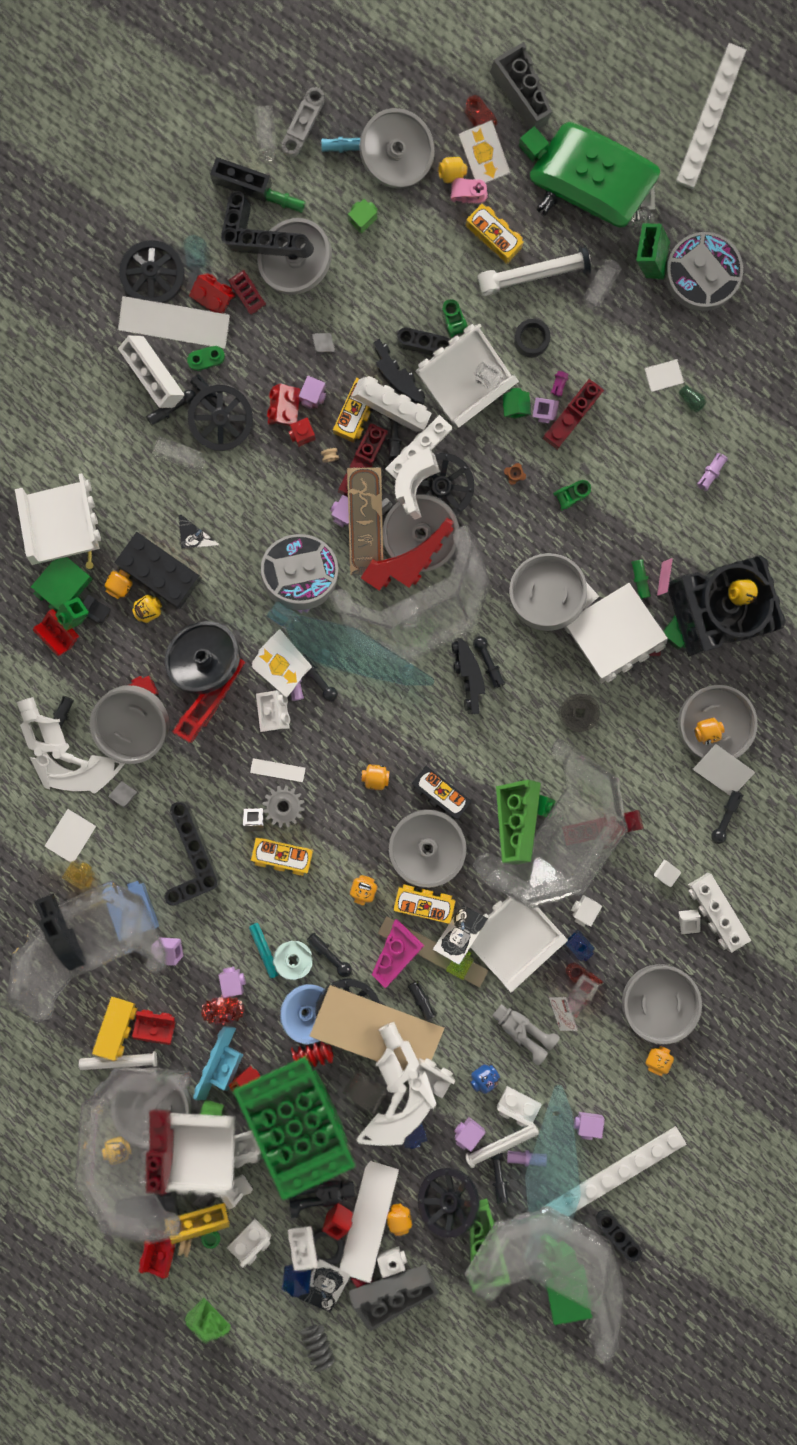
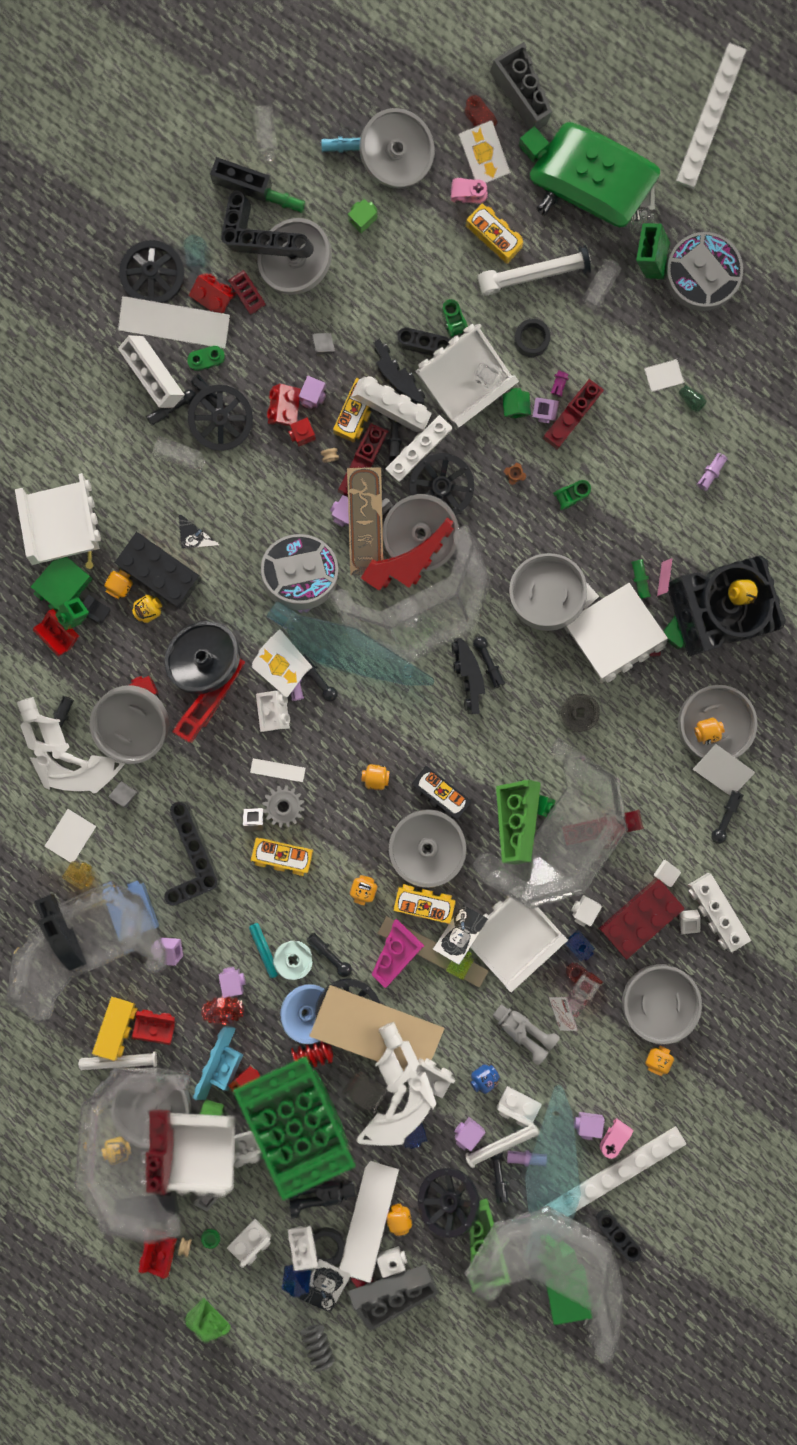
(202, 1222): yellow brick -> none
(240, 1188): white bracket -> none
(303, 122): light grey plate -> none
(338, 1221): red brick -> none
(410, 476): white arch -> none
(421, 1000): black pin -> none
(451, 169): yellow head -> none
(617, 1137): none -> bright pink piece
(641, 918): none -> dark red brick

